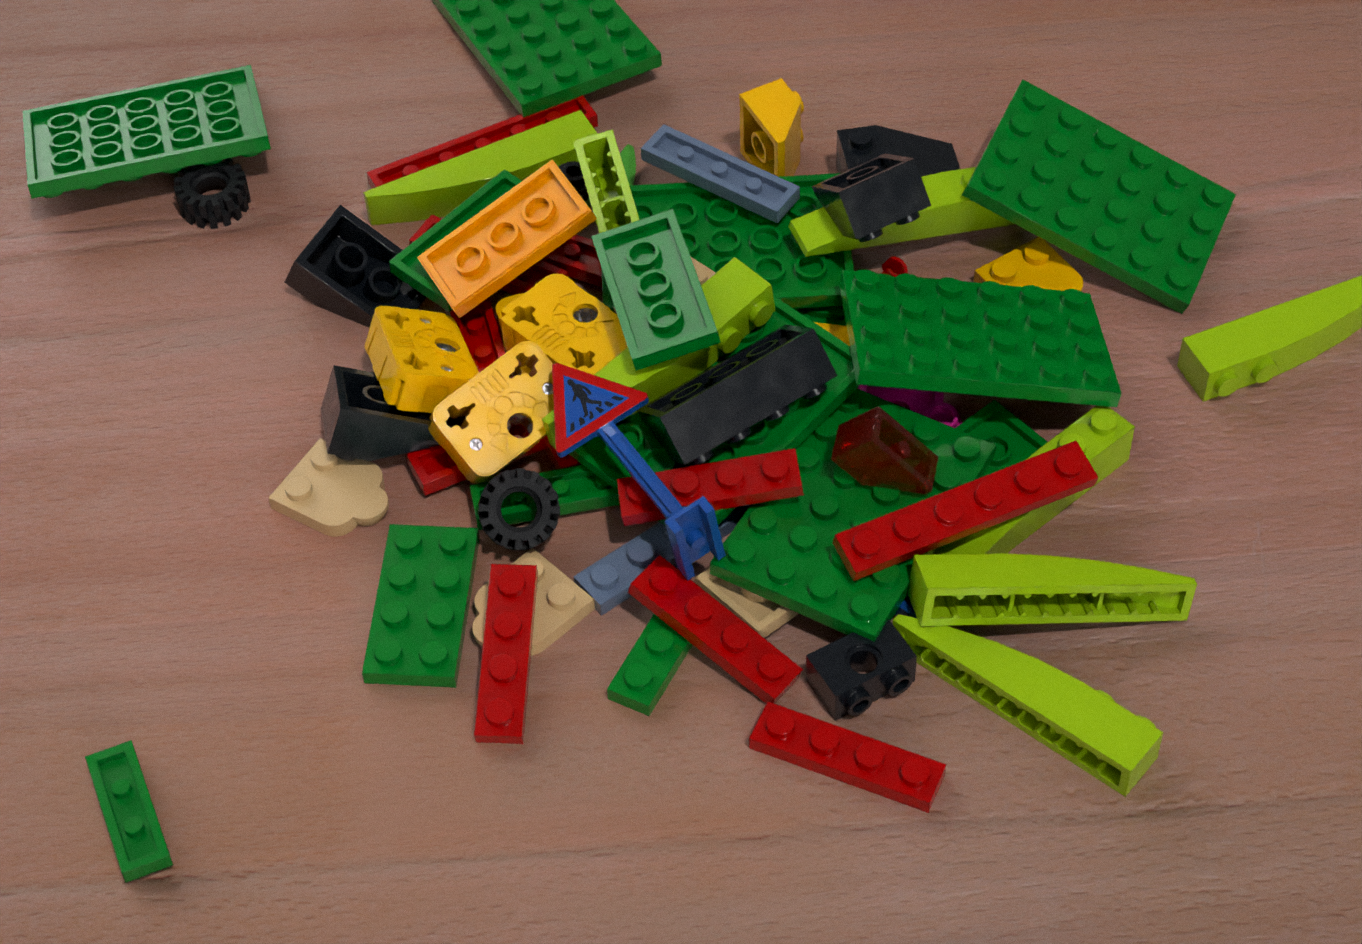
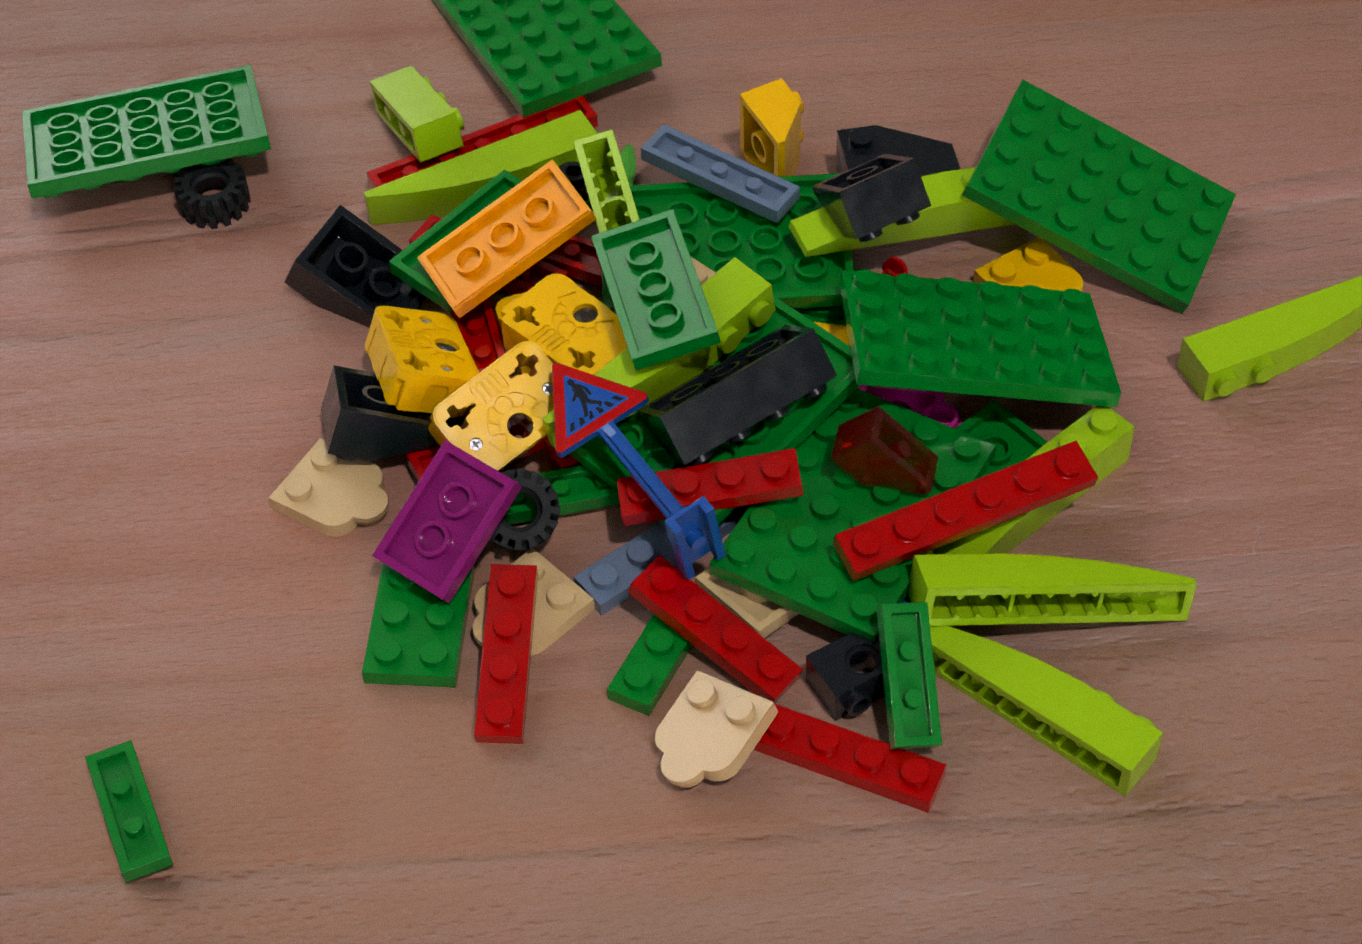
(417, 113): none -> lime brick
(447, 521): none -> magenta plate
(711, 731): none -> tan plate
(909, 675): none -> green plate

